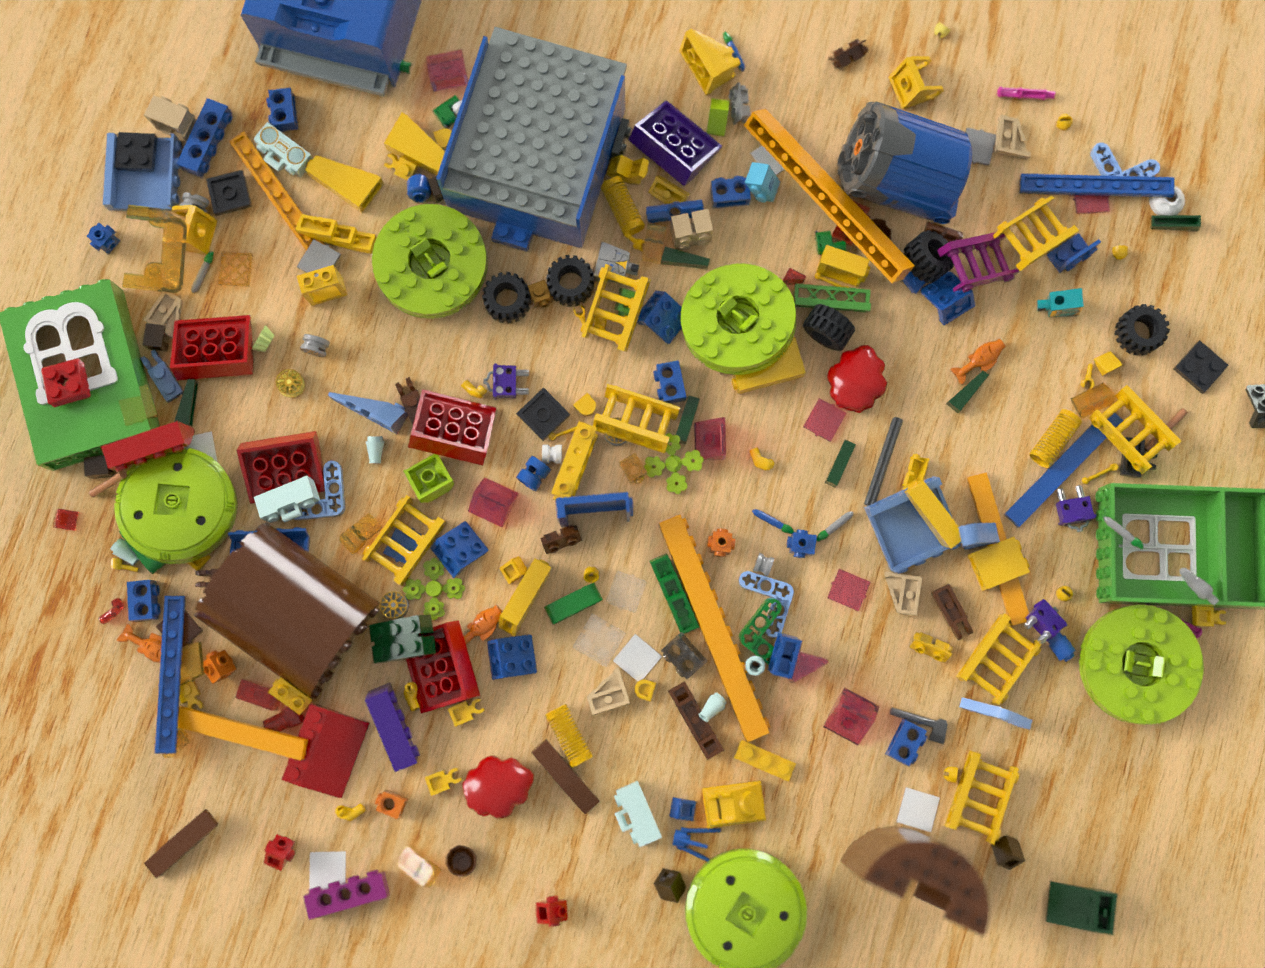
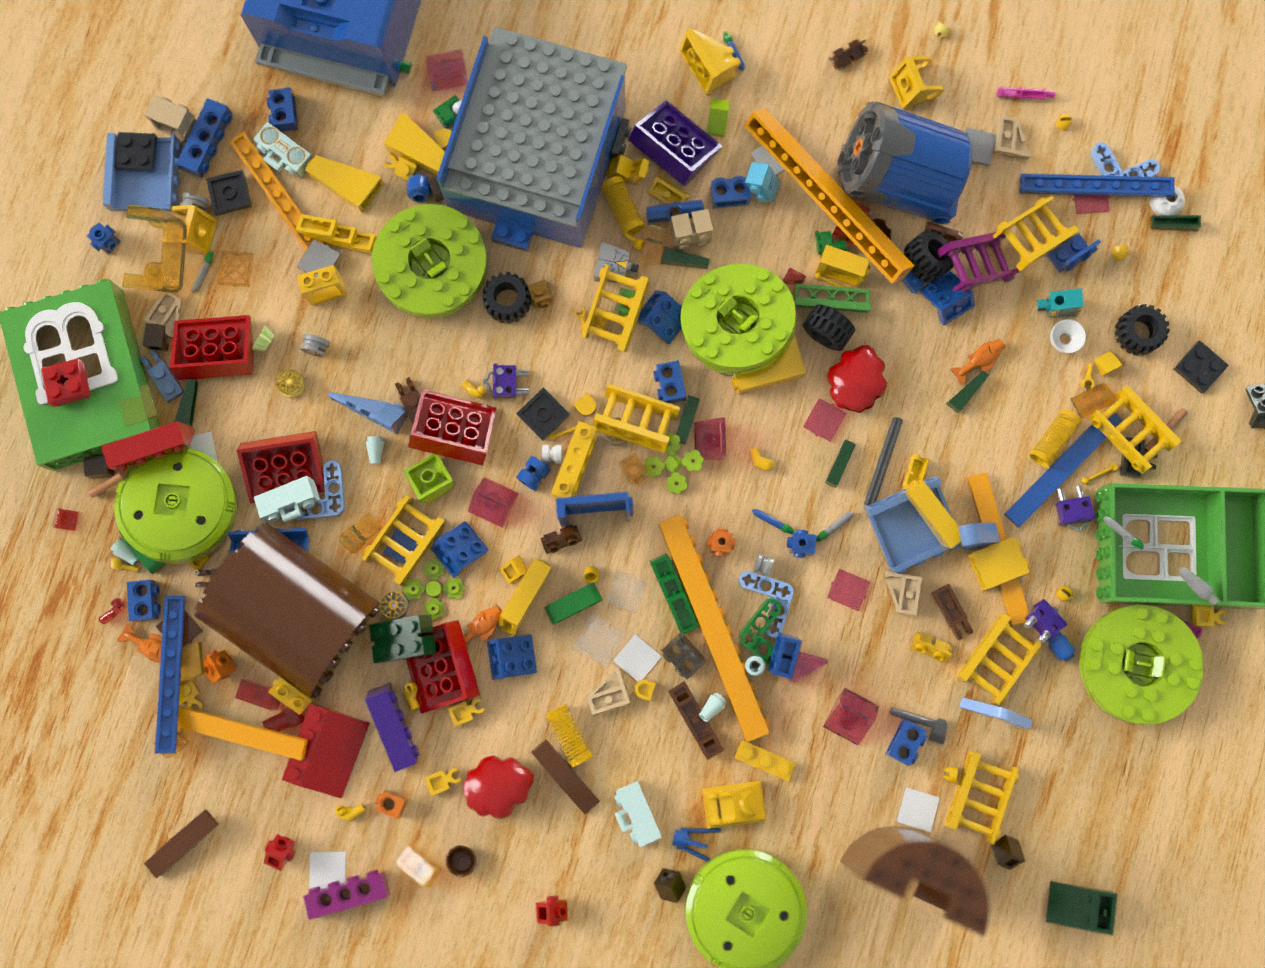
(565, 266): black tyre -> none
(682, 809): blue slope -> none
(738, 96): light grey hinge -> none
(1073, 330): none -> white piece

